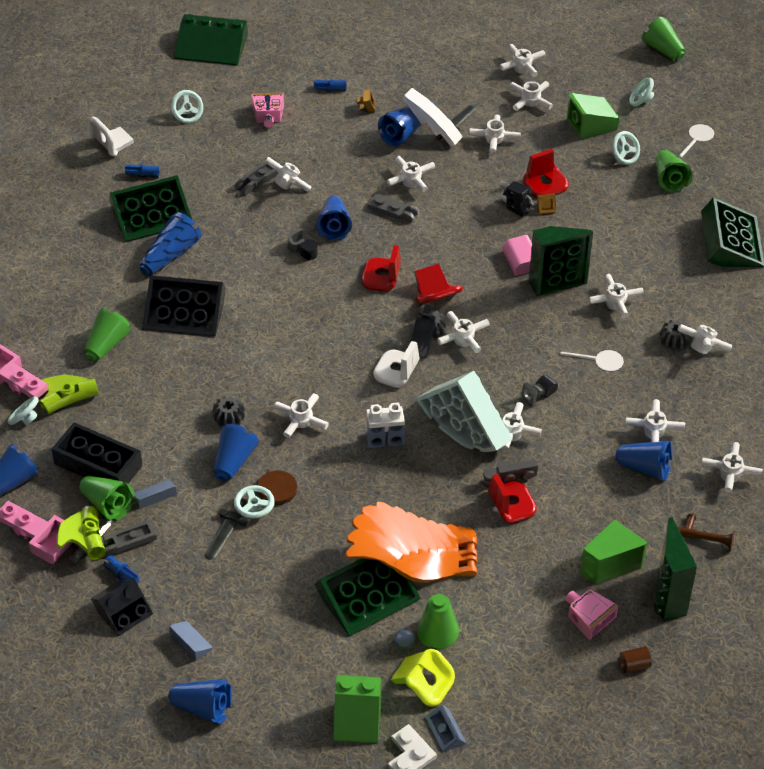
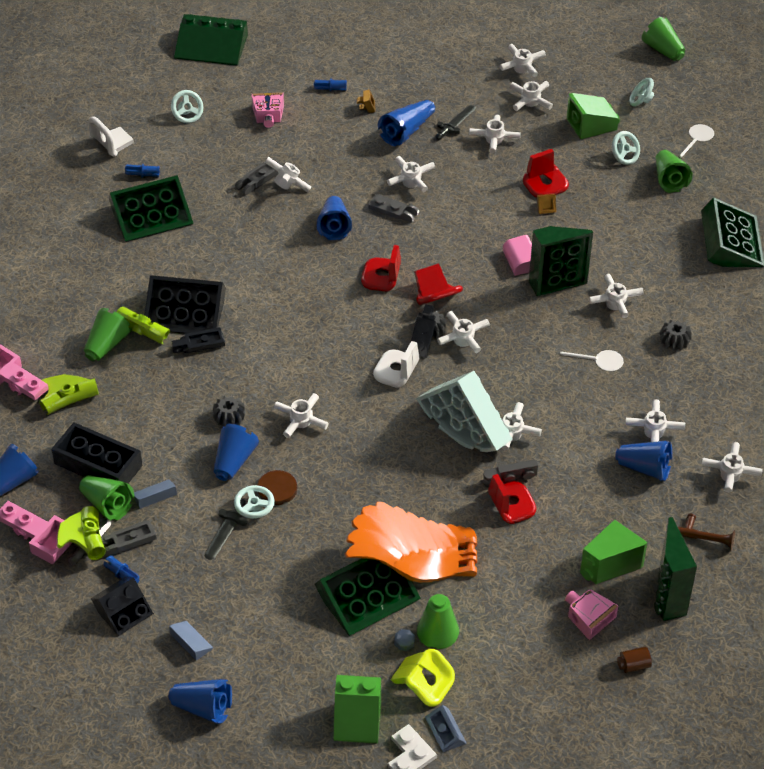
(24, 412): light aqua piece -> none
(143, 325): none -> lime pin
(170, 243): blue cone -> none
(199, 341): none -> black hinge
(305, 246): leg -> none
(384, 421): hips -> none
(428, 112): white slope -> none
(517, 198): black piece -> none
(544, 386): leg -> none
(704, 339): white bar -> none

